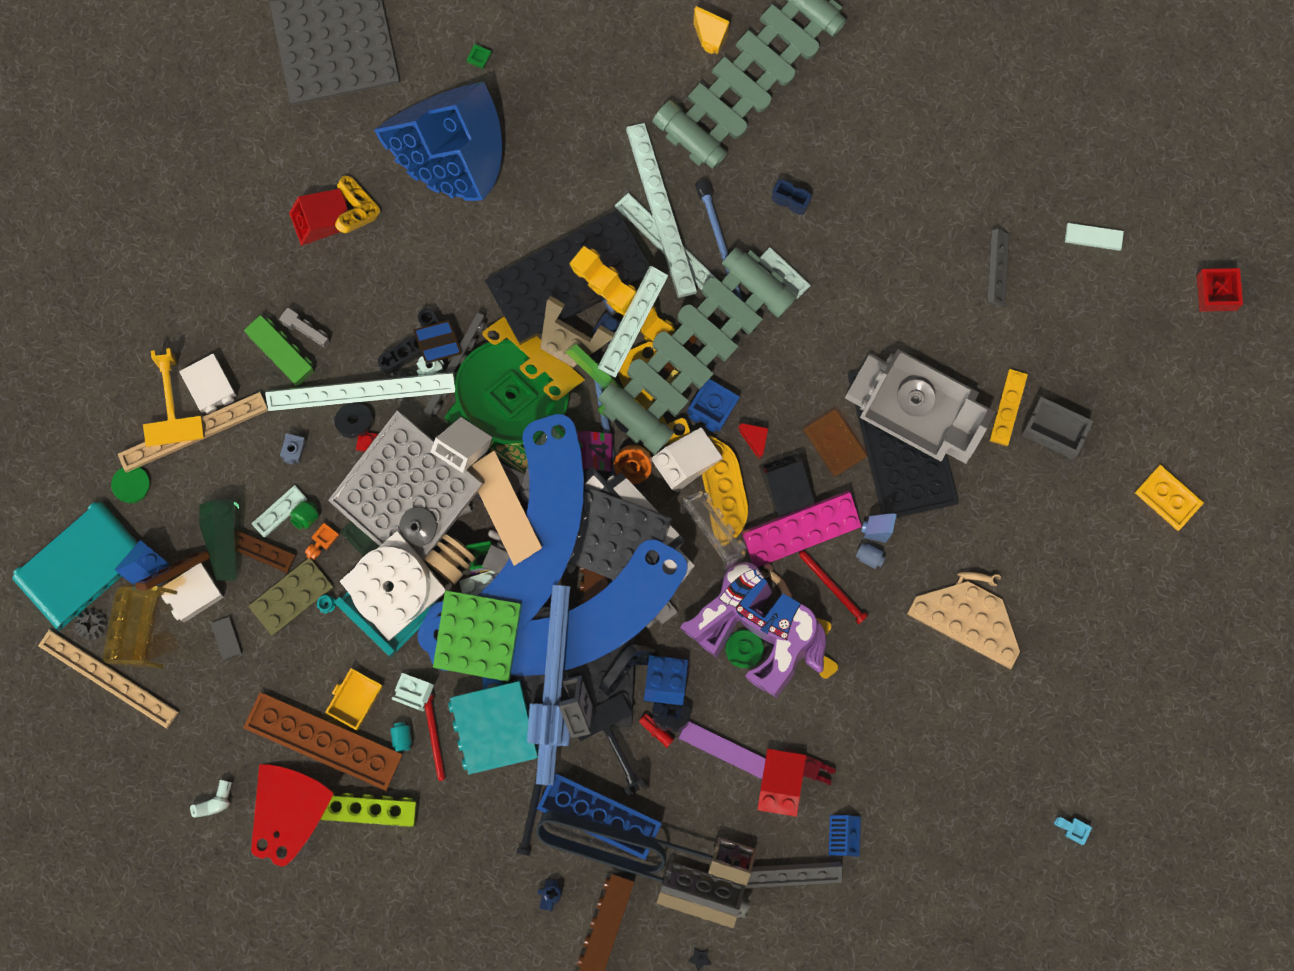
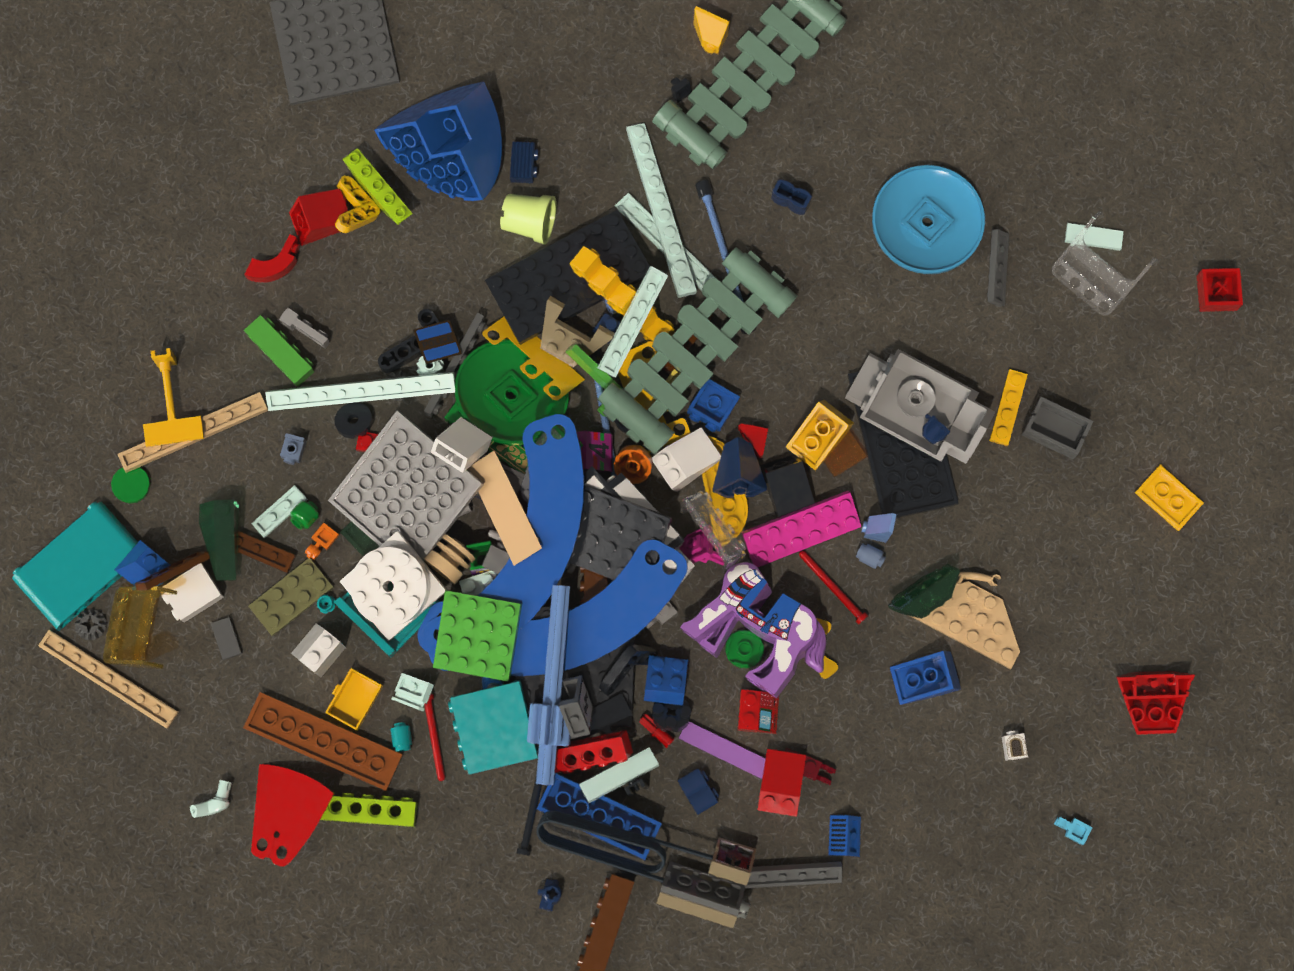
(208, 384): white brick -> none
(277, 267): none -> red arch
(318, 650): none -> white slope
(377, 187): none -> lime slope
(426, 526): dark grey dish -> none
(479, 56): green plate -> none
(522, 162): none -> dark blue brick
(529, 216): none -> yellowish green piece
(616, 741): none -> red brick
(619, 775): none -> light aqua tile
(680, 89): none -> black tile
(698, 548): none -> dark pink piece
(698, 791): none -> dark blue brick
(699, 959): black piece -> none
(739, 471): none -> dark blue slope
(757, 712): none -> red slope
(773, 262): light aqua tile -> none
(779, 581): tan piece -> none
(819, 434): none -> yellow slope
(925, 677): none -> blue slope
(926, 593): none -> clear green wedge
(931, 194): none -> dark azure dish
(934, 430): none -> dark blue piece
(1014, 746): none -> brick
(1093, 277): none -> clear windscreen
(1155, 699): none -> red wedge

